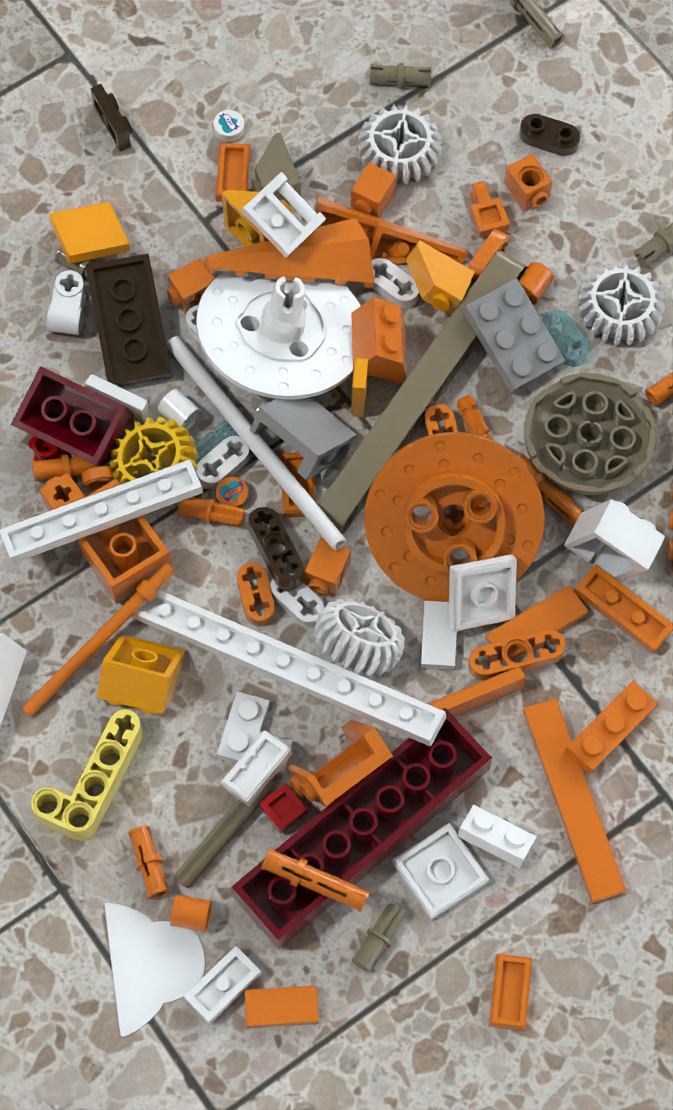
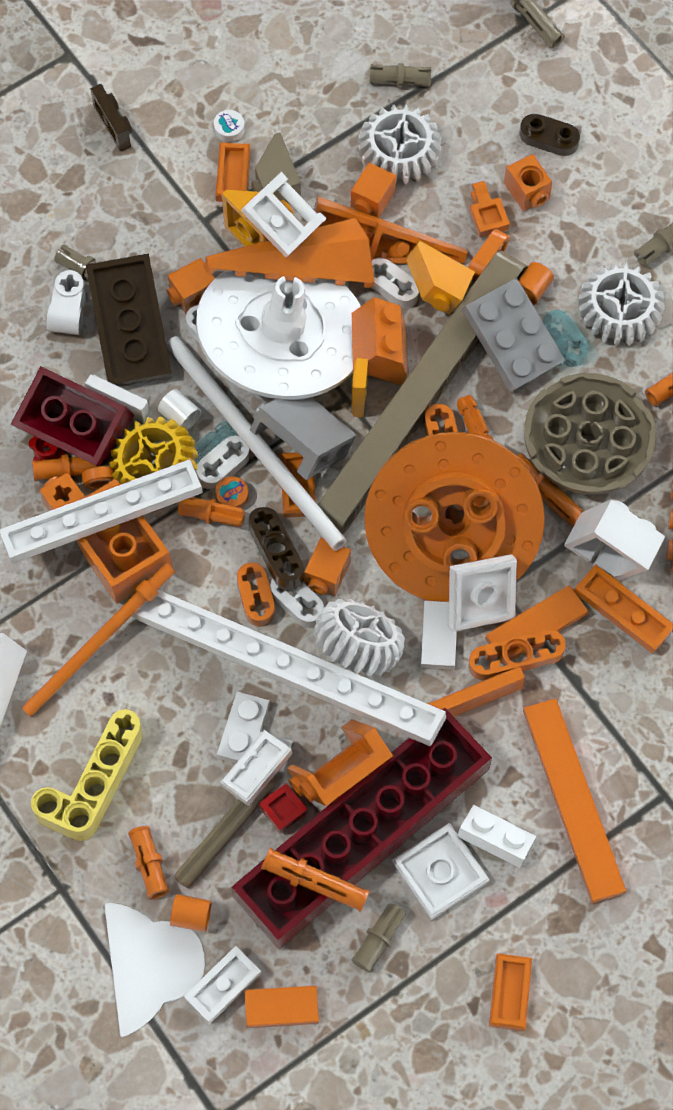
(89, 232): light orange tile -> none
(140, 674): light orange slope -> none
(611, 727): orange plate -> none

